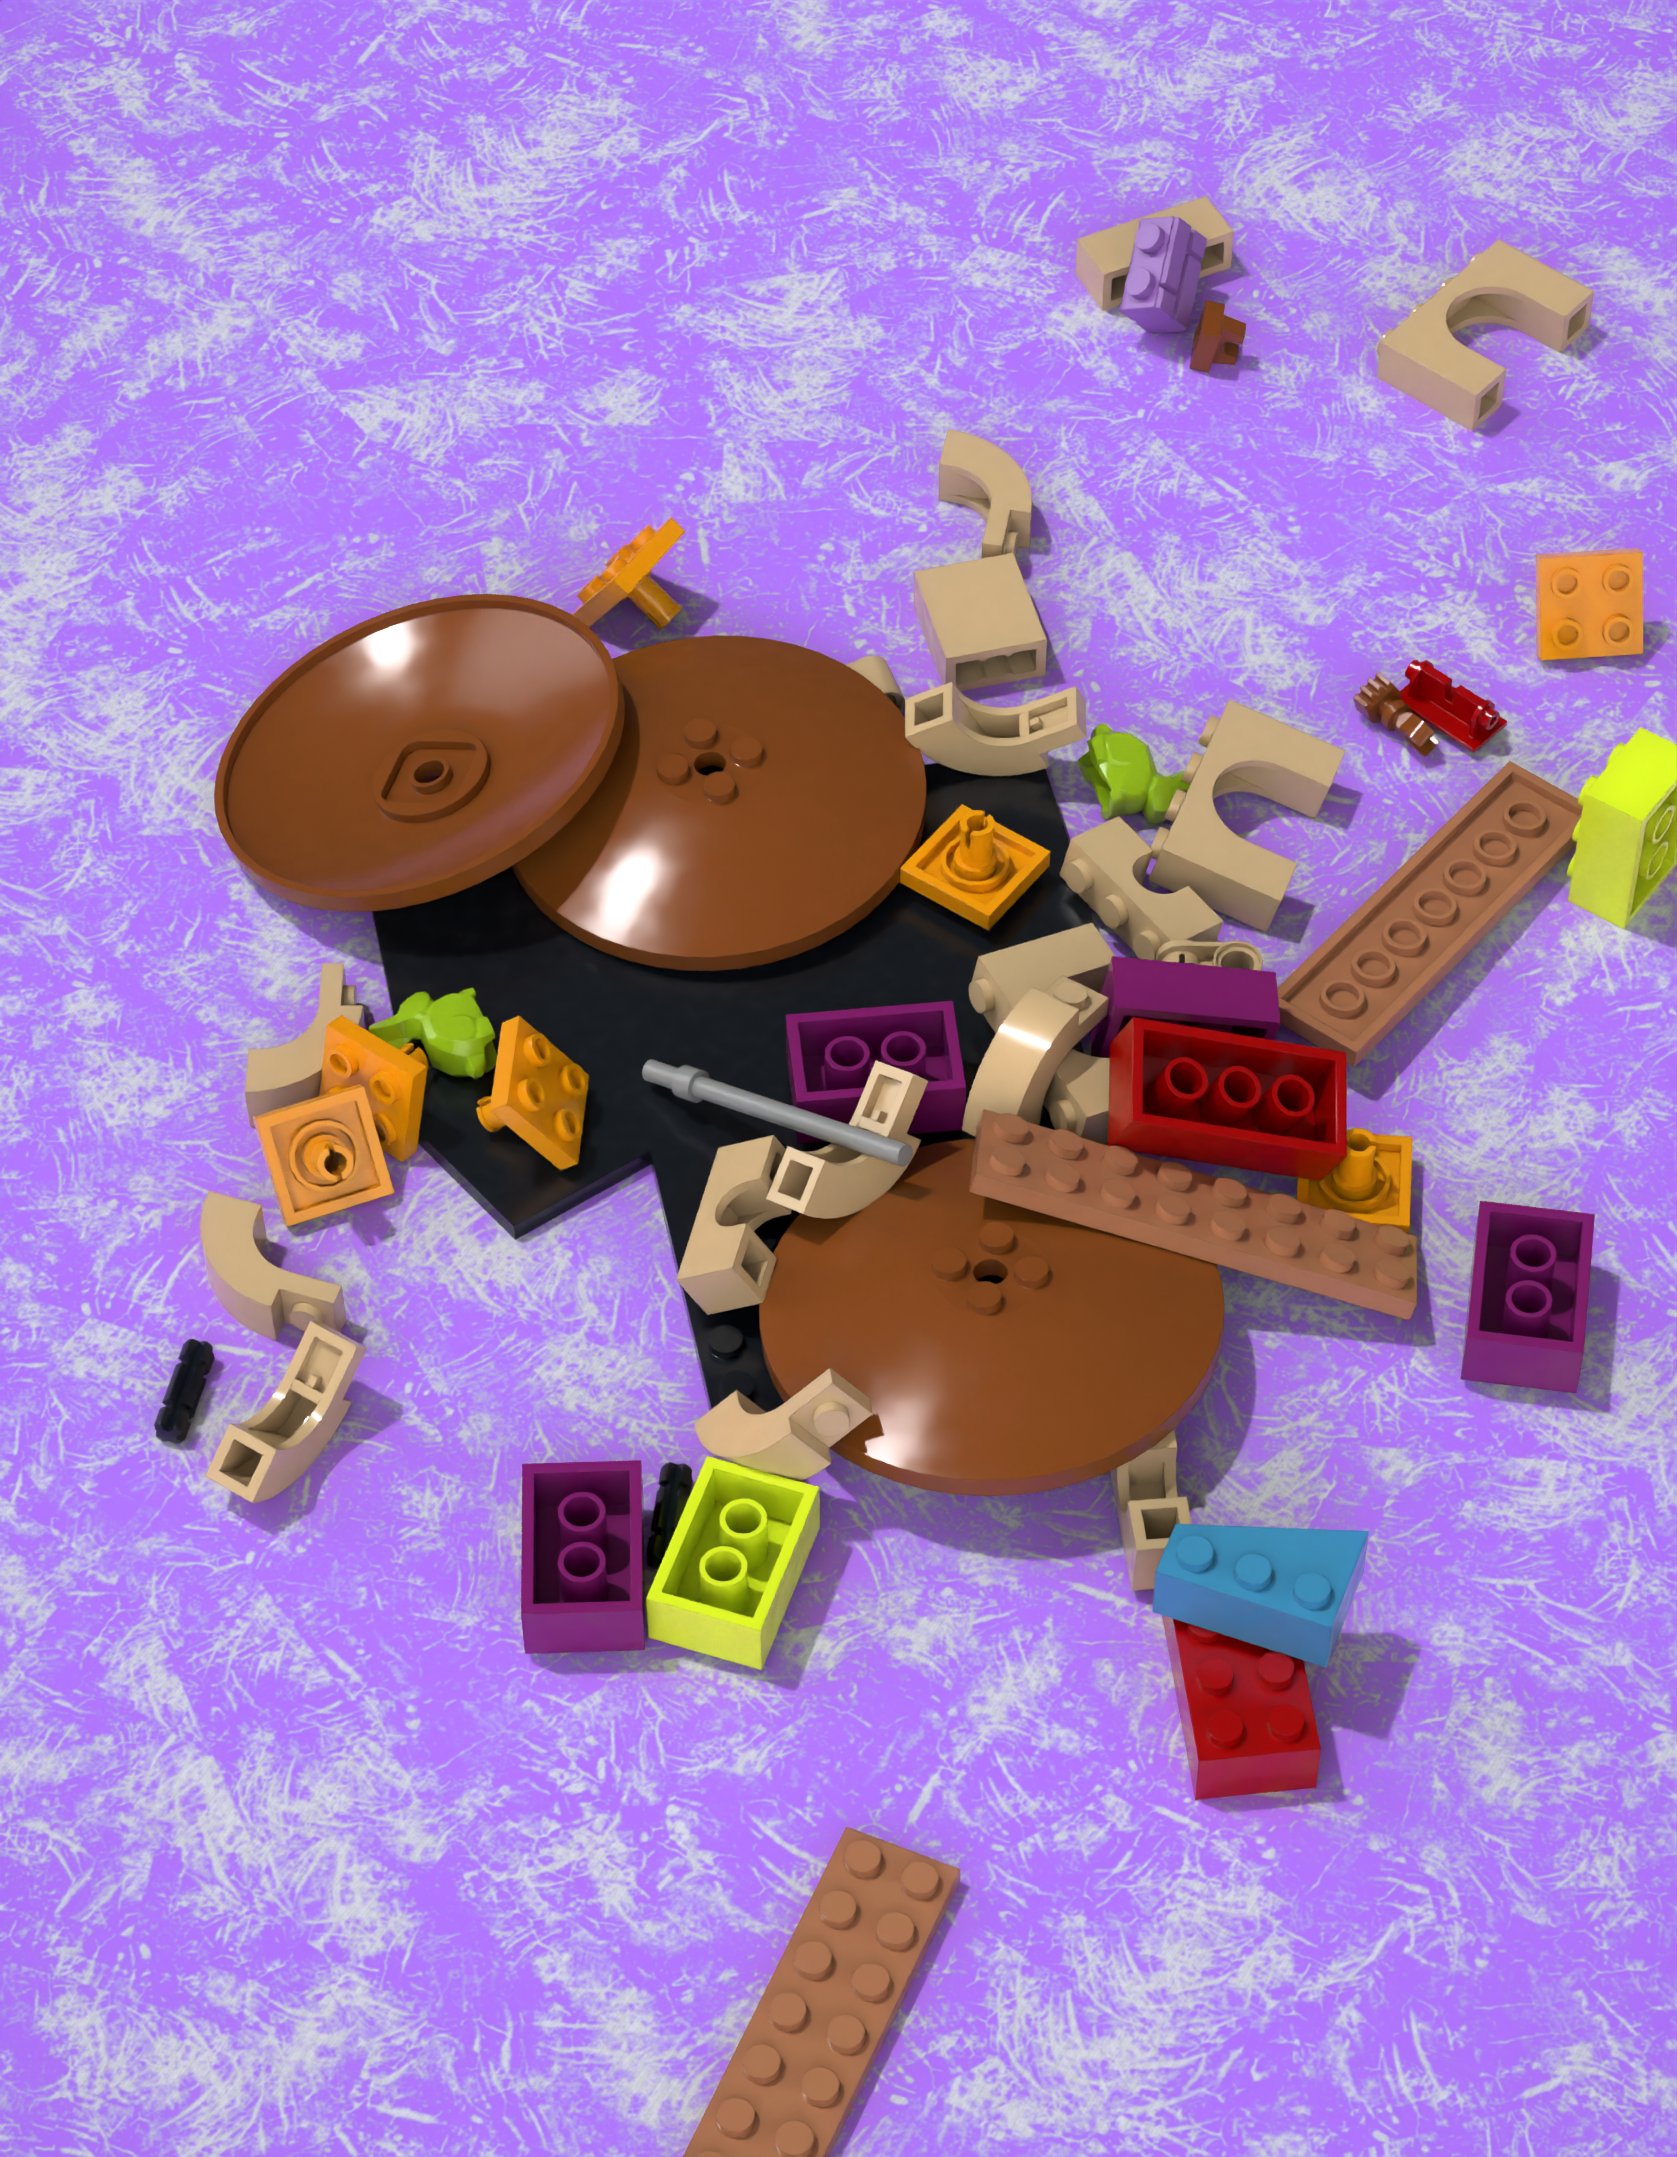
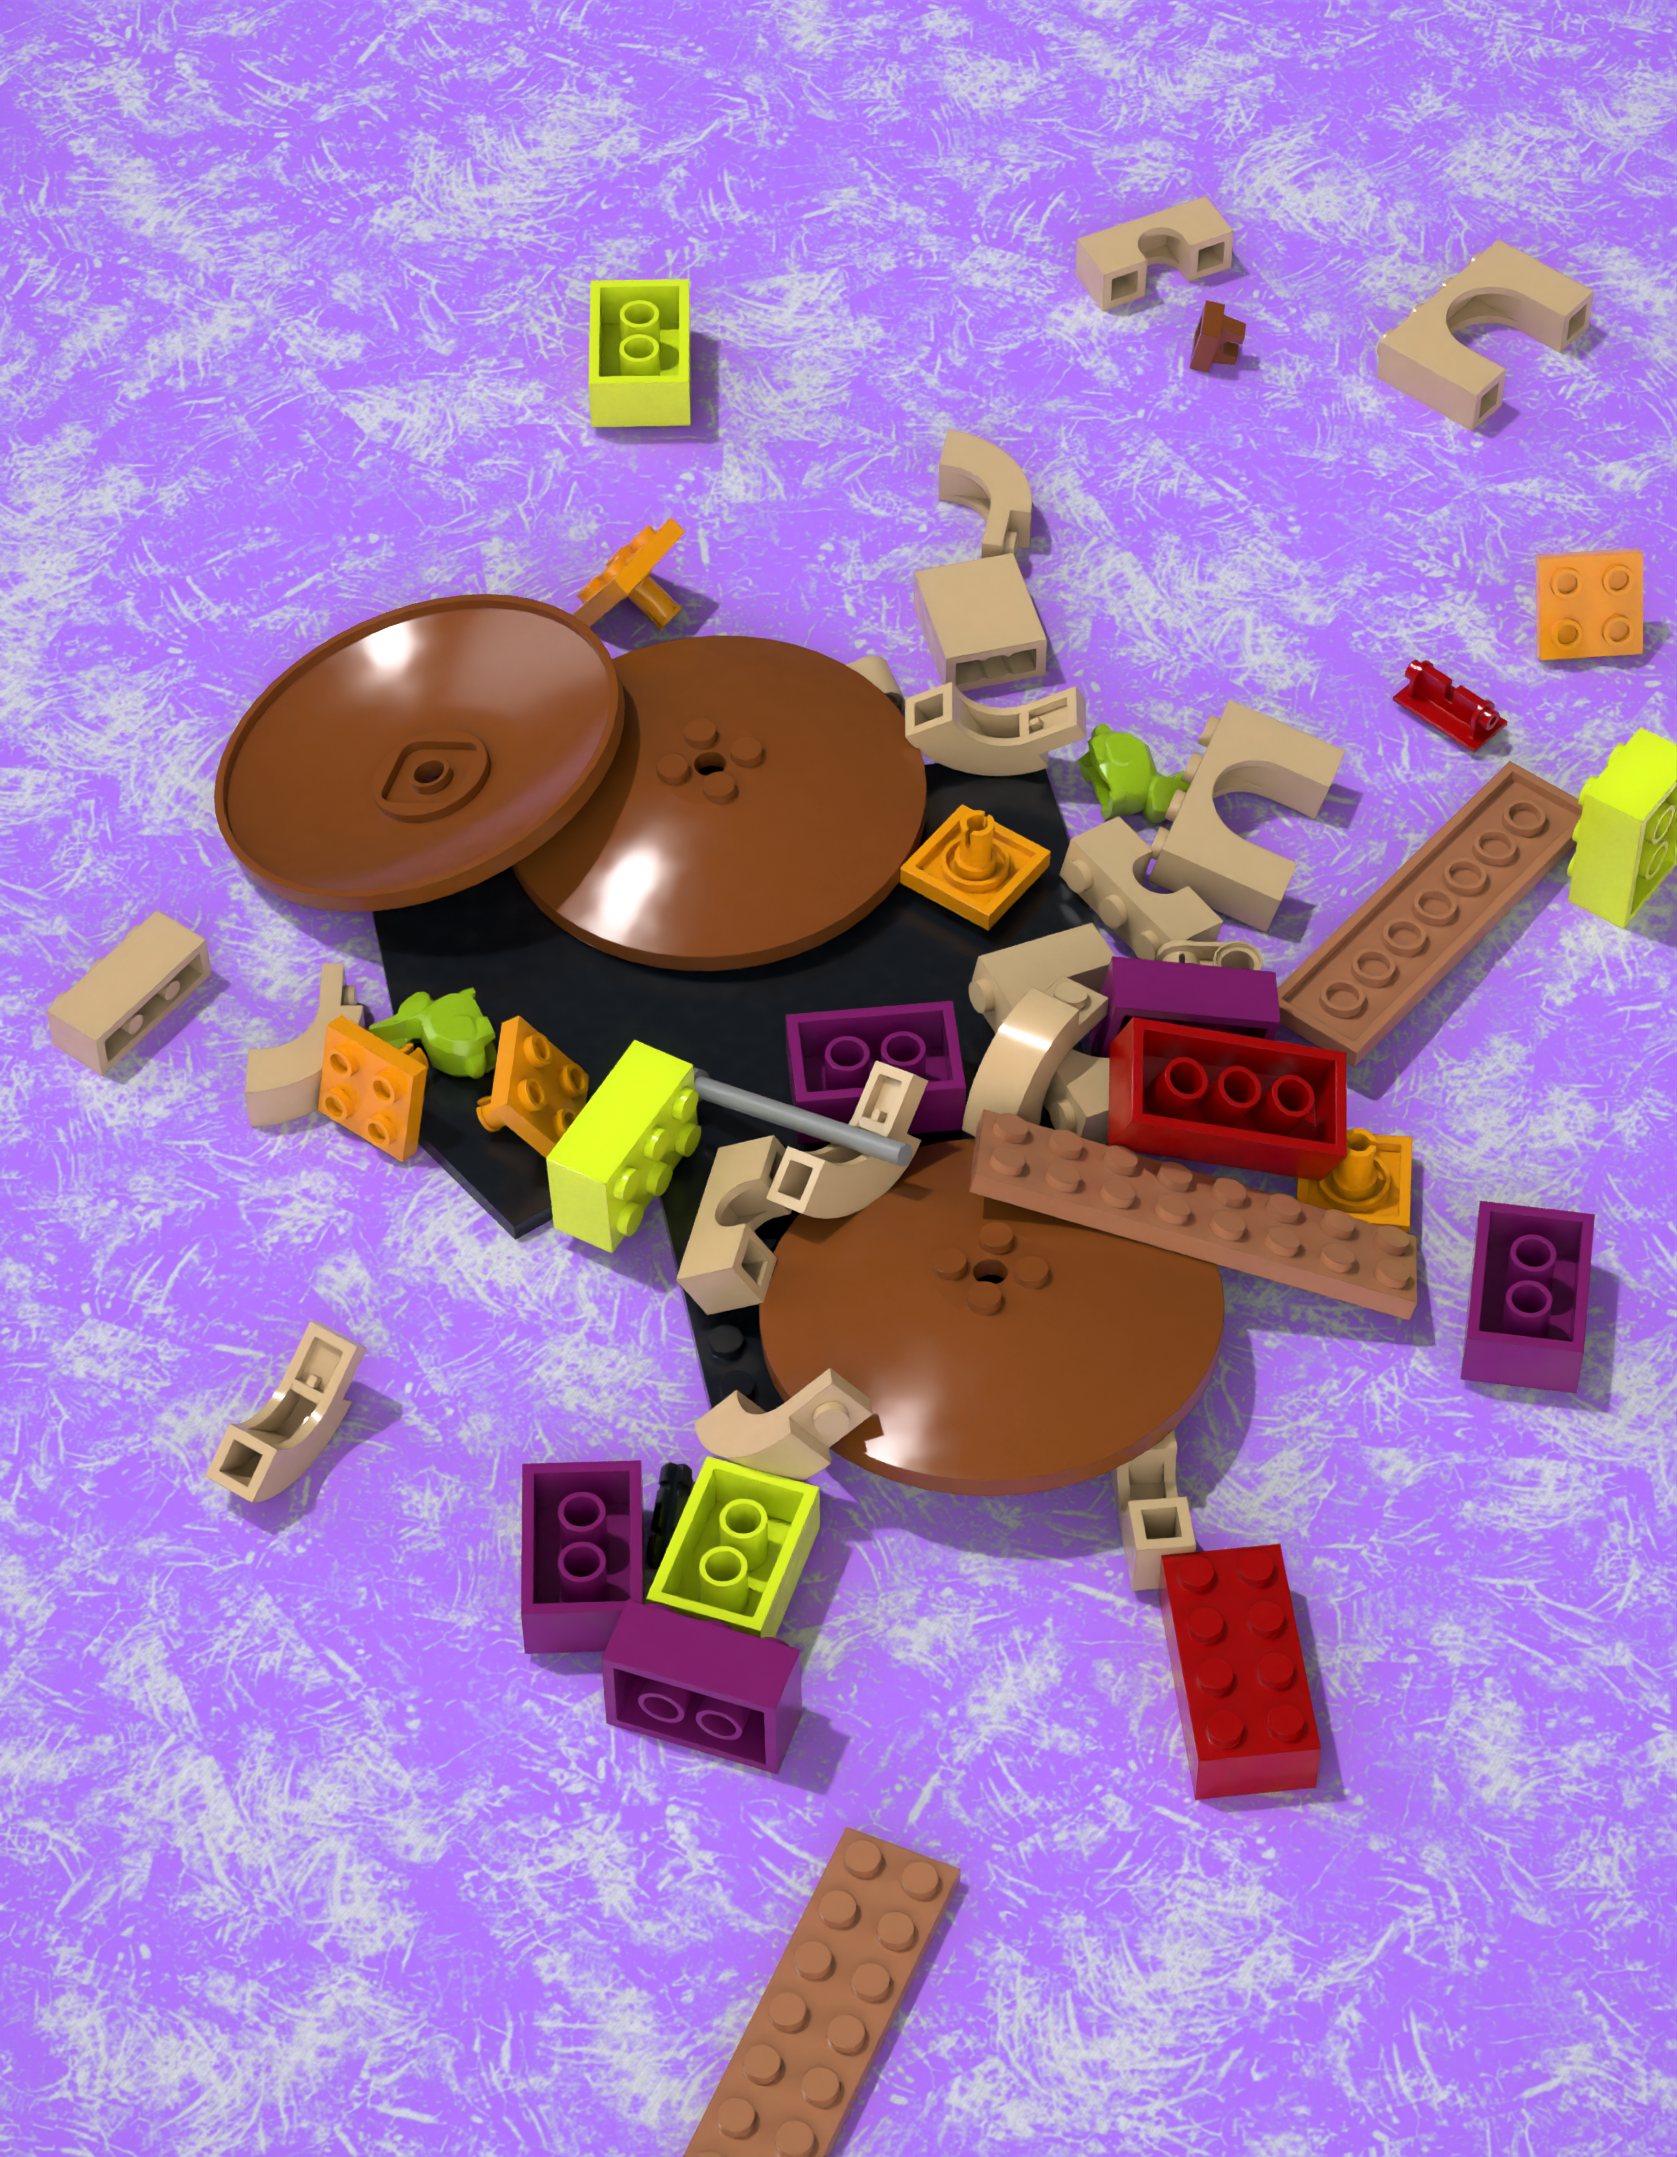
(128, 992): none -> tan brick
(184, 1391): black axle -> none
(251, 1286): tan arch -> none
(323, 1155): light orange plate -> none
(623, 1147): none -> neon yellow brick
(640, 353): none -> neon yellow brick
(702, 1685): none -> magenta brick
(1163, 275): medium lavender brick -> none
(1263, 1584): dark azure wedge -> none
(1381, 703): dark orange piece -> none

